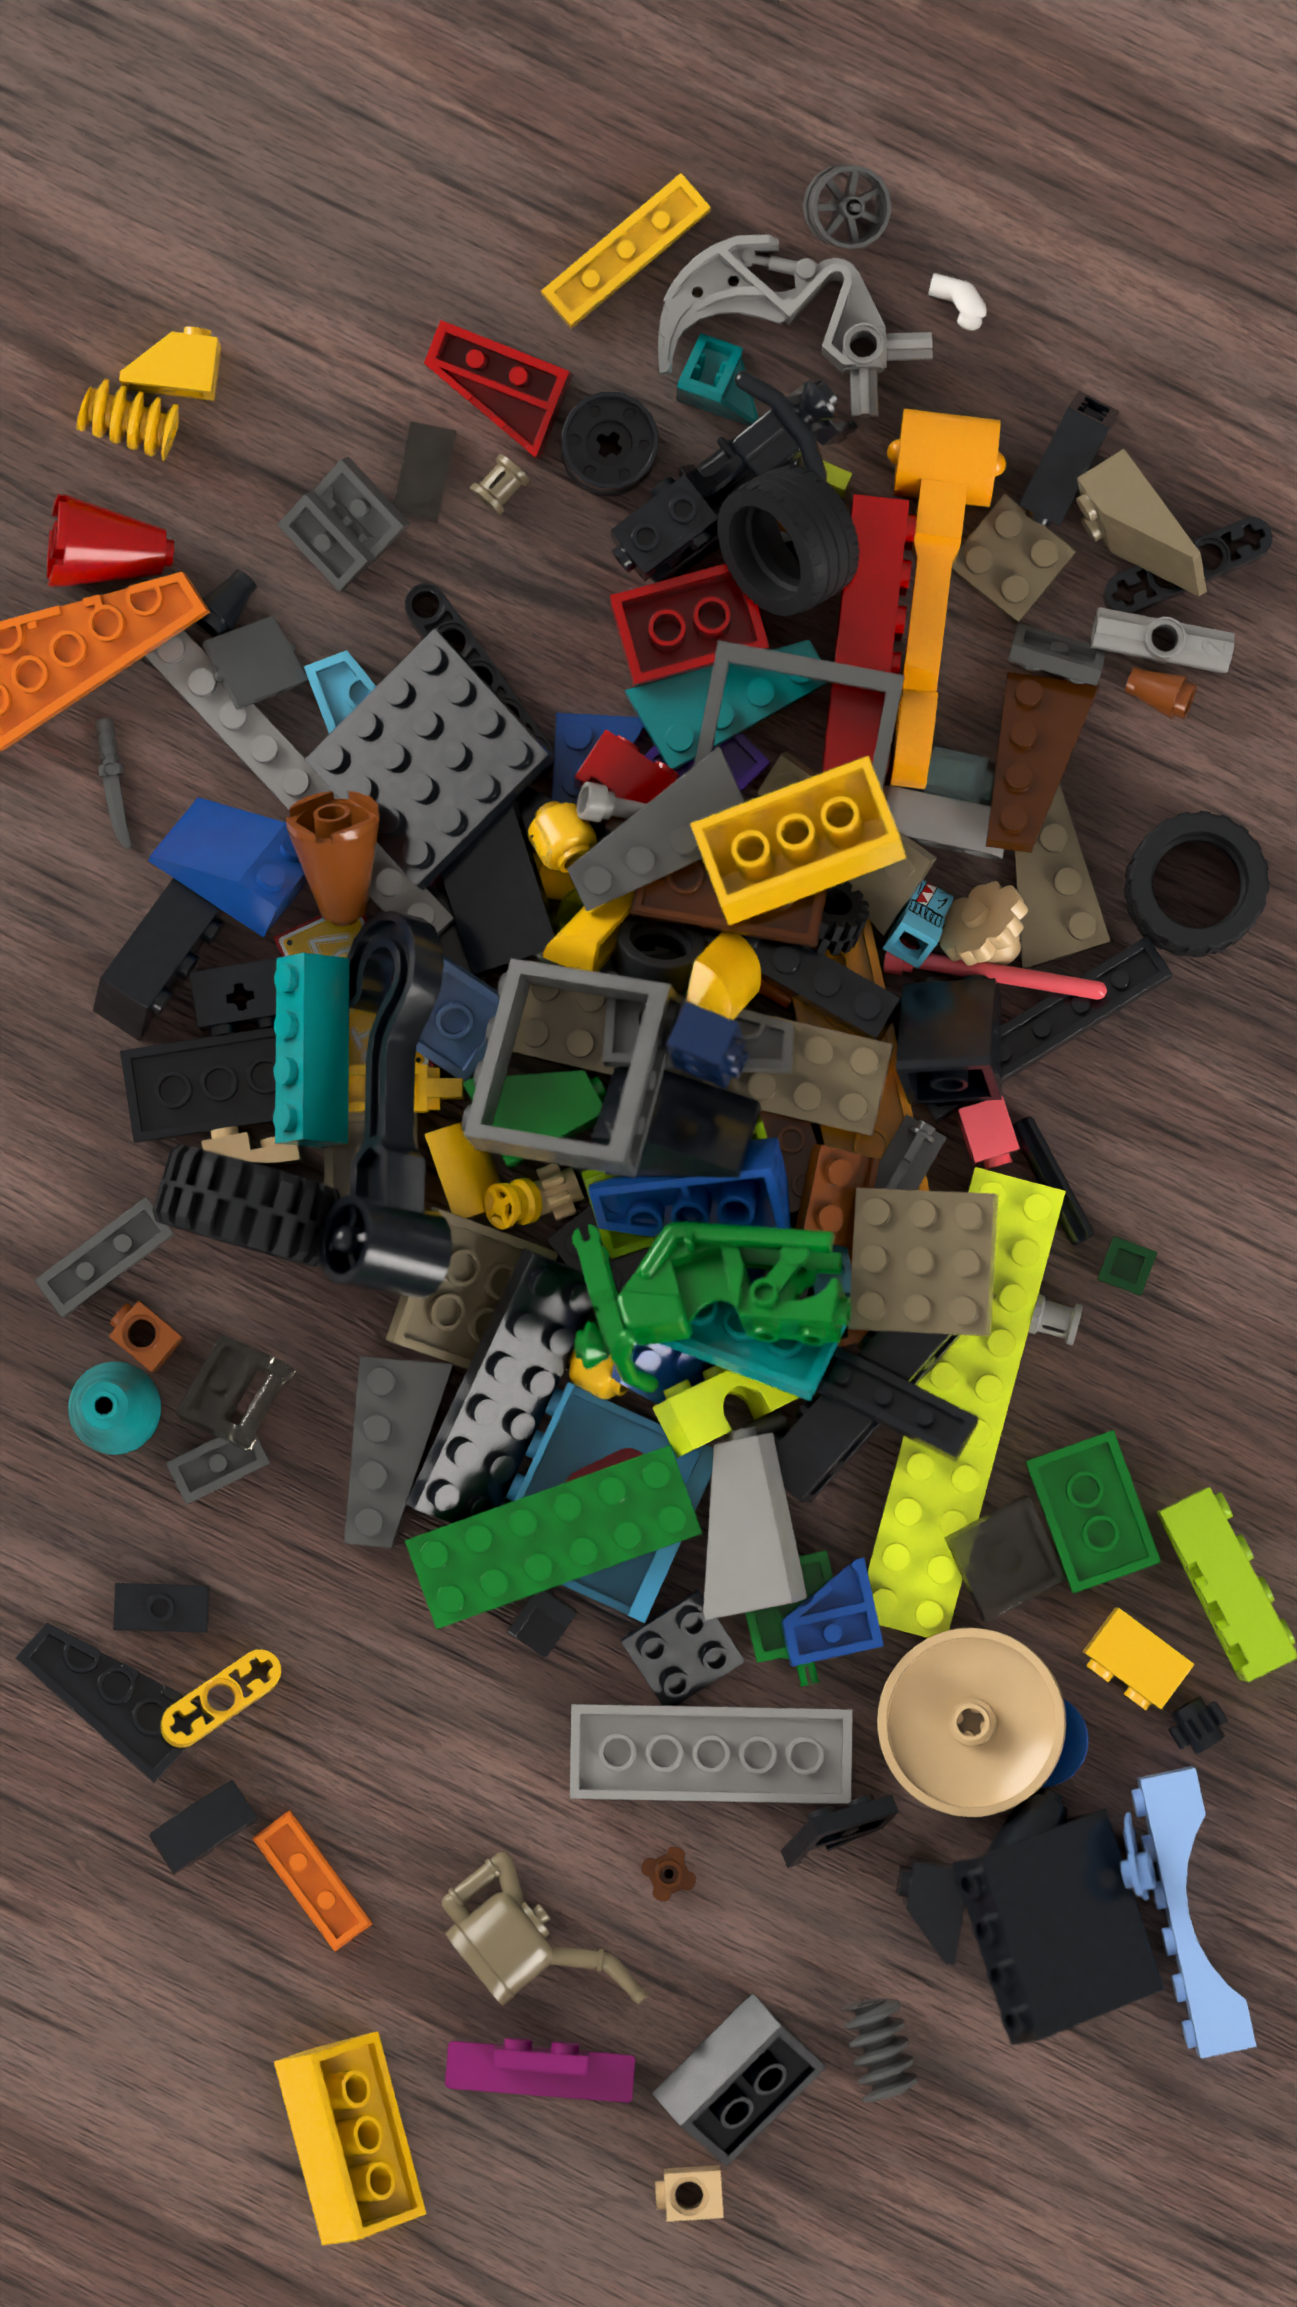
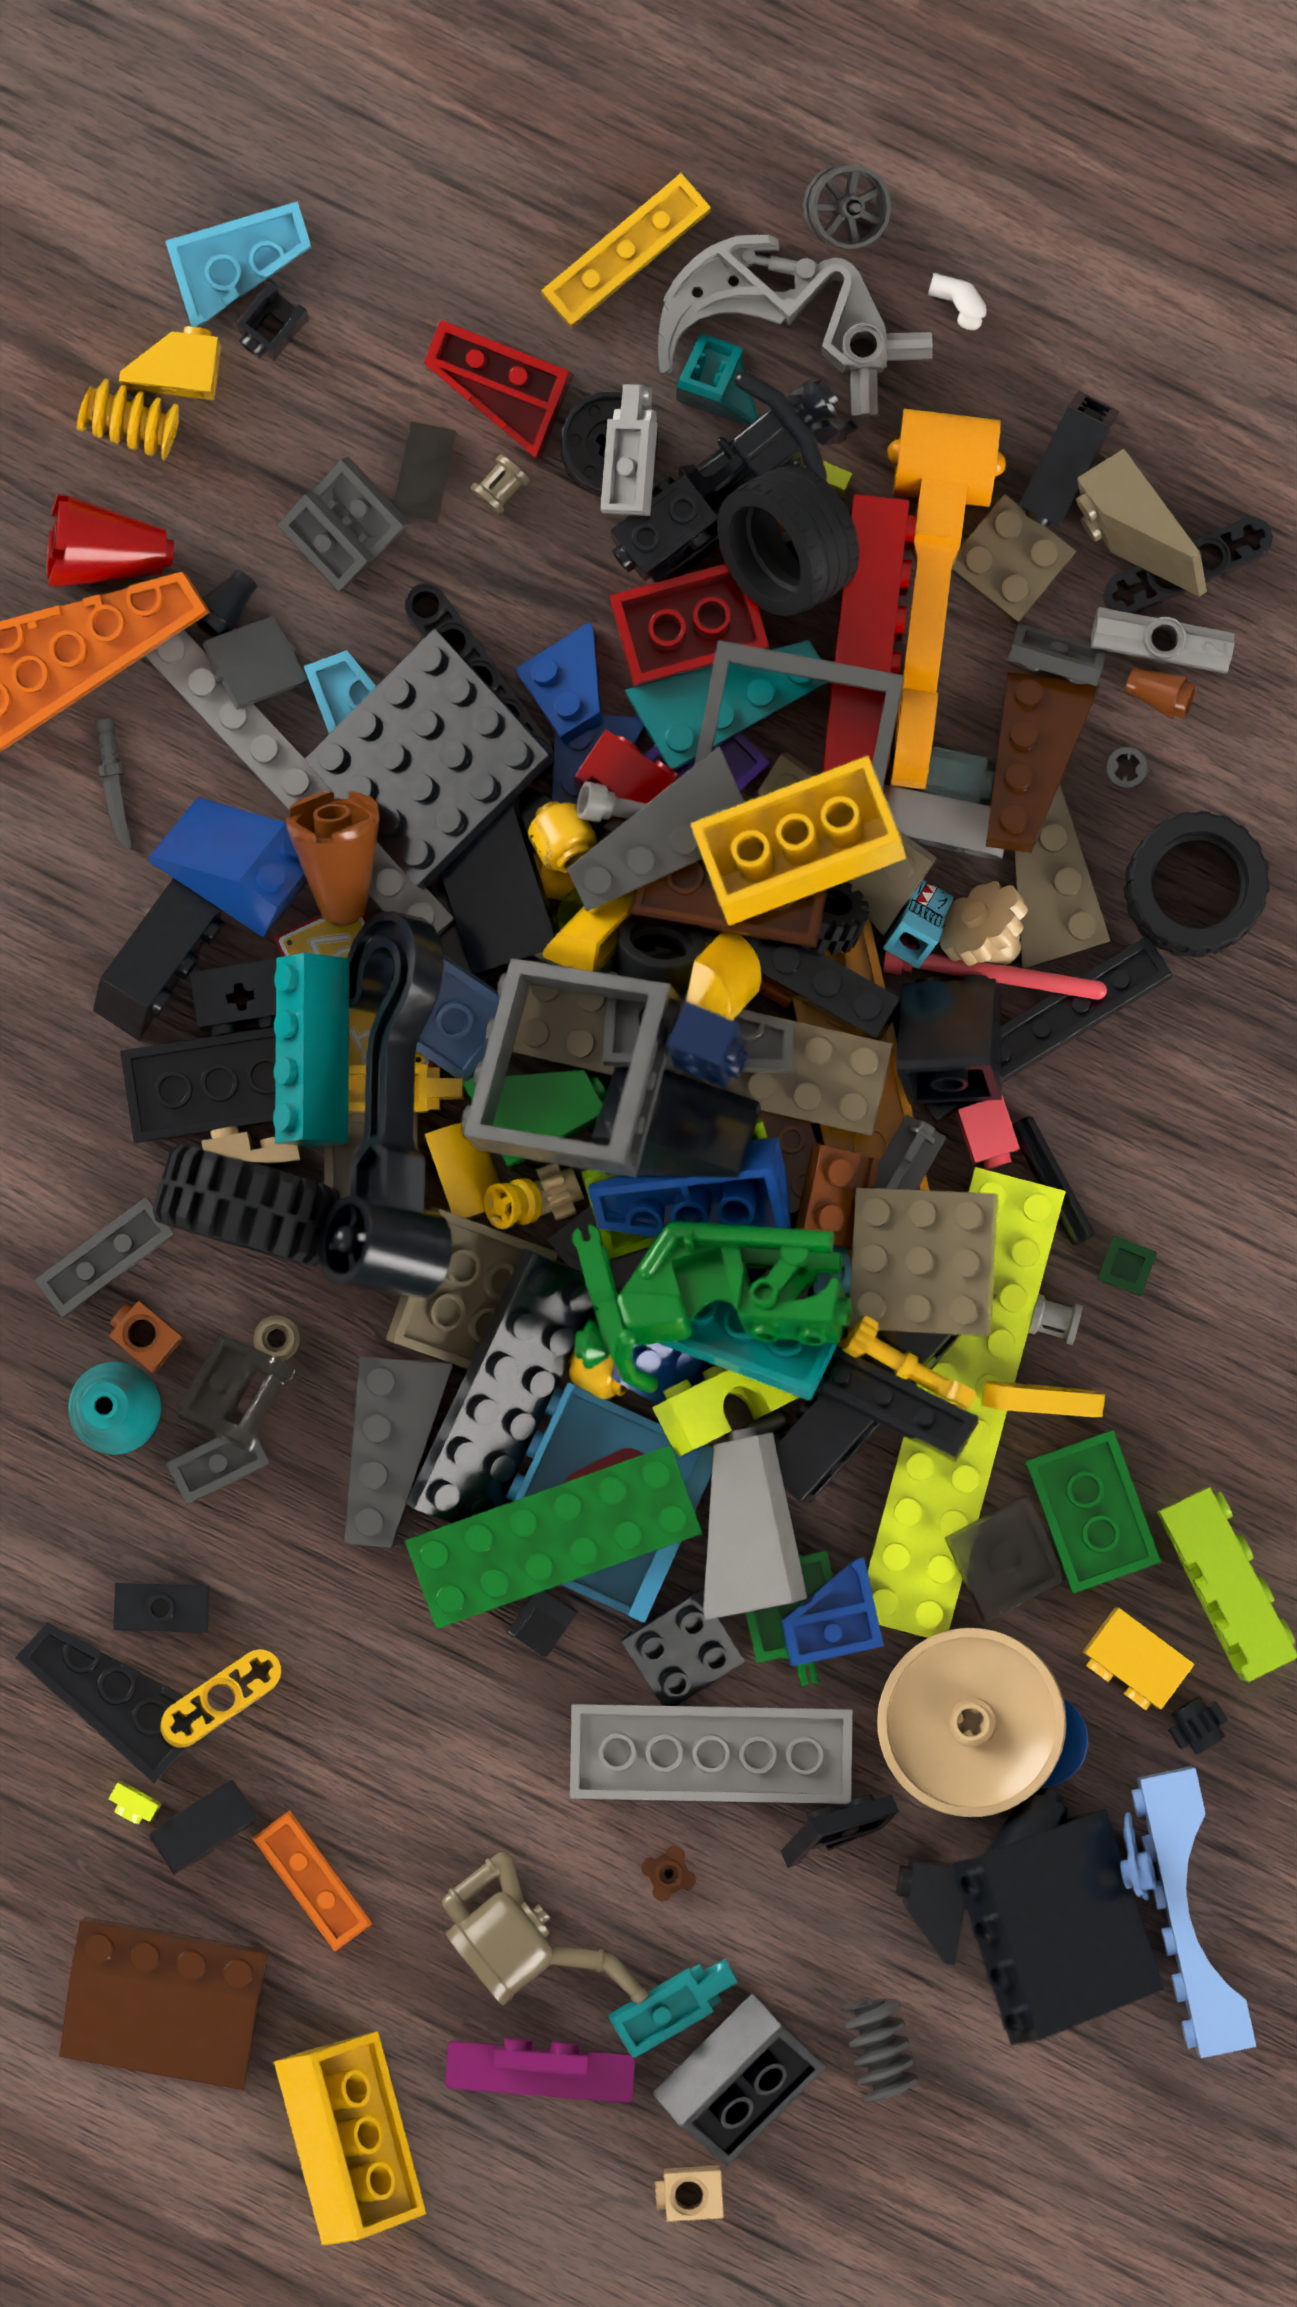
(134, 1803): none -> neon yellow plate
(163, 2002): none -> reddish brown slope
(235, 257): none -> medium azure wing
(270, 303): none -> black window
(273, 1323): none -> dark tan plate
(566, 683): none -> blue wing
(630, 454): none -> light grey hinge
(672, 2006): none -> teal hinge
(863, 1340): none -> yellow piece
(1043, 1399): none -> yellow beam
(1140, 771): none -> dark grey bush

